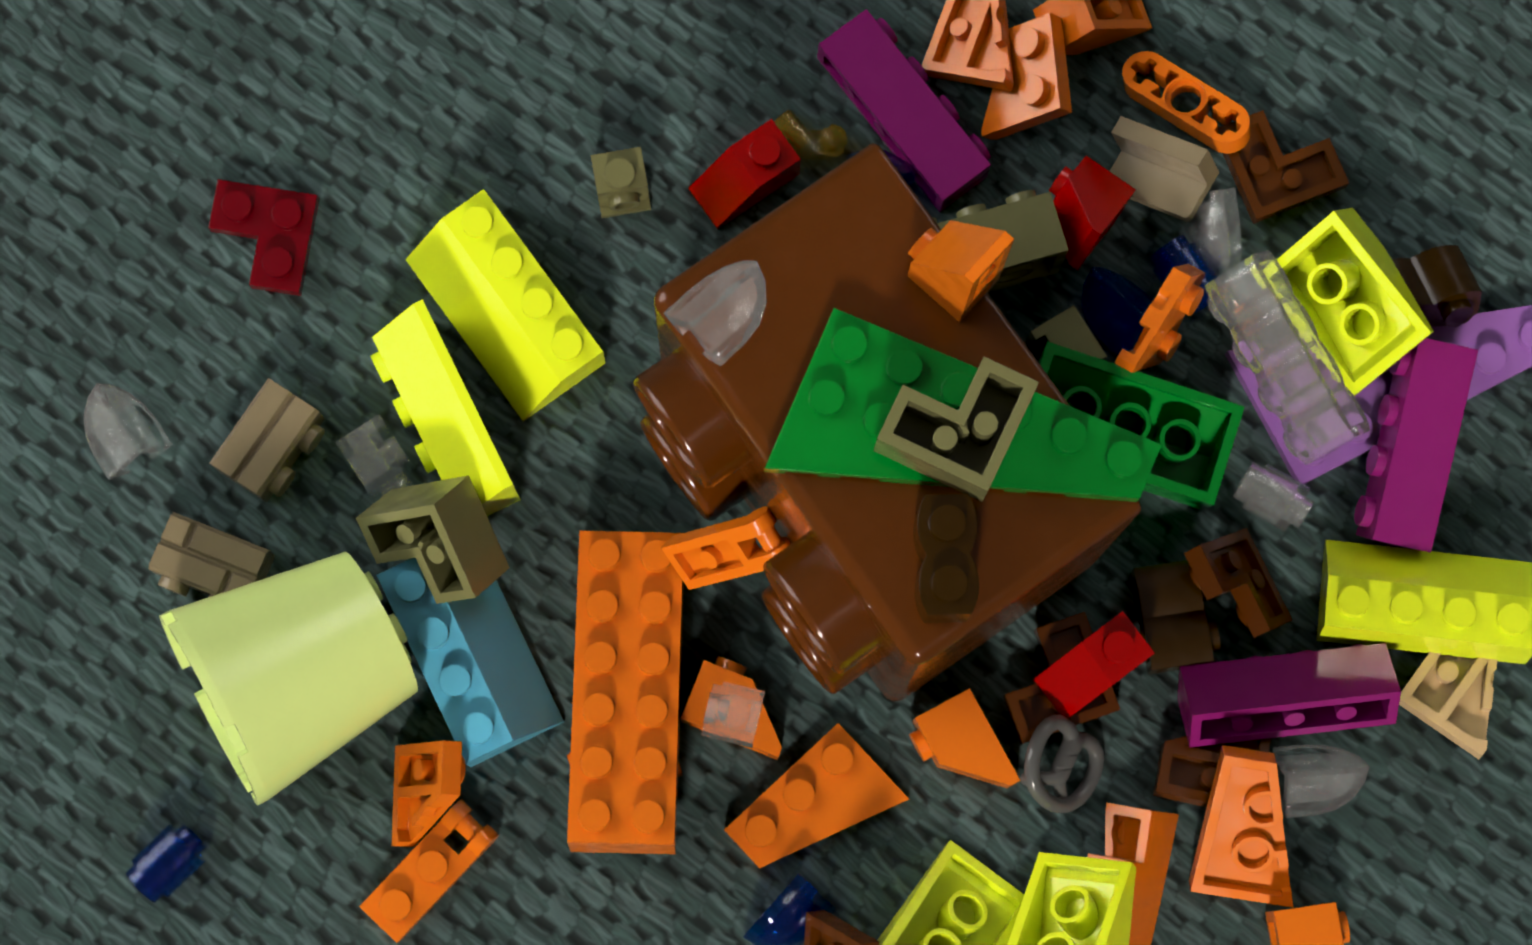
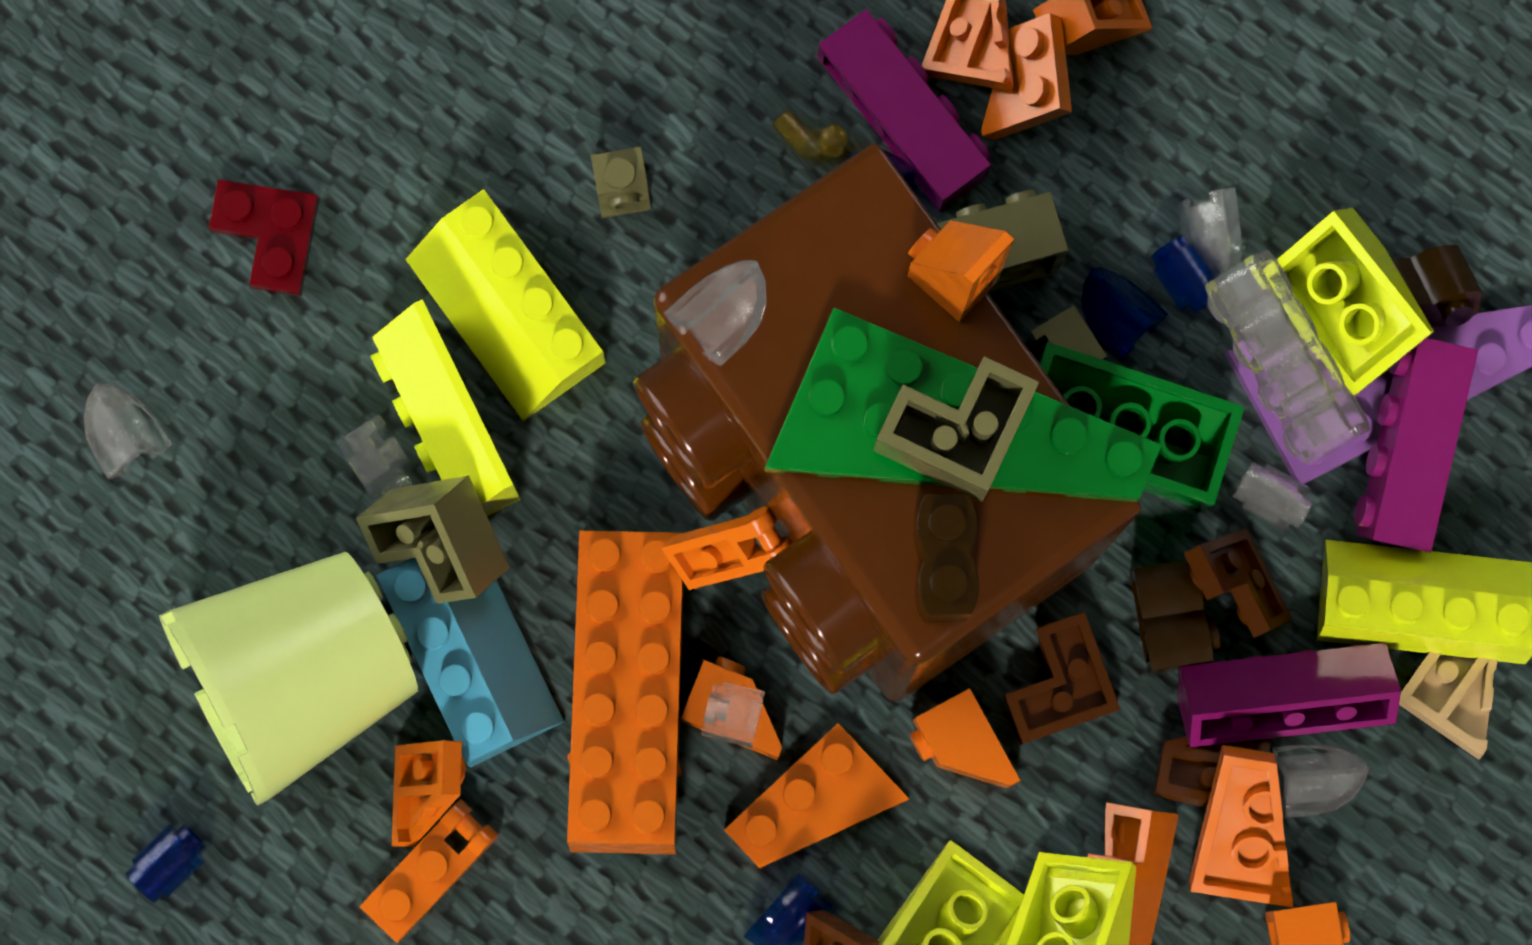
(206, 559): dark tan brick -> none
(269, 441): dark tan brick -> none
(746, 174): red slope -> none
(1062, 765): dark grey piece -> none
(1087, 206): red slope -> none
(1093, 665): red slope -> none
(1159, 338): orange wing -> none
(1163, 169): dark tan panel -> none
(1179, 81): orange beam -> none
(1280, 182): reddish brown plate -> none

